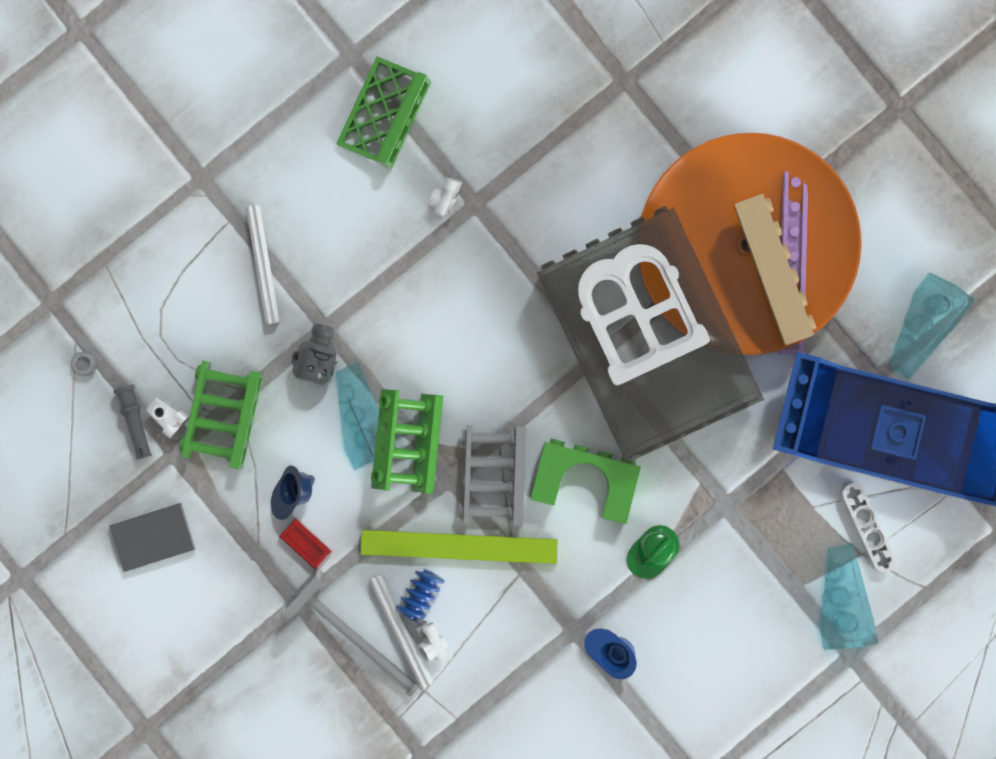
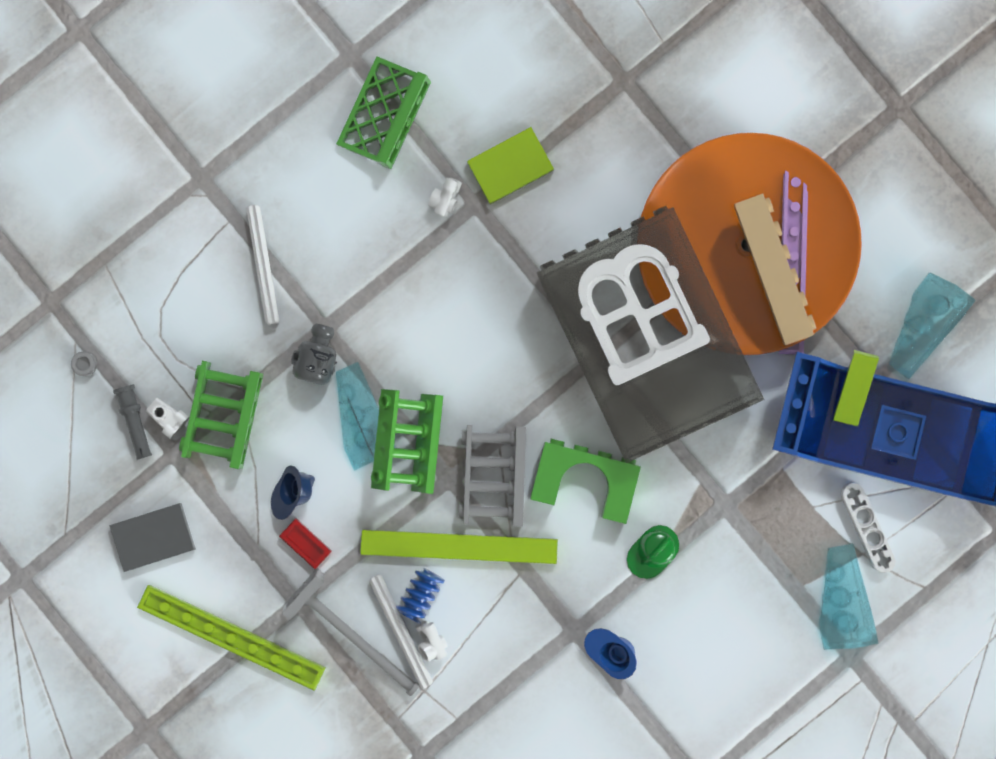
(231, 637): none -> lime tile
(510, 165): none -> lime tile
(855, 388): none -> lime tile

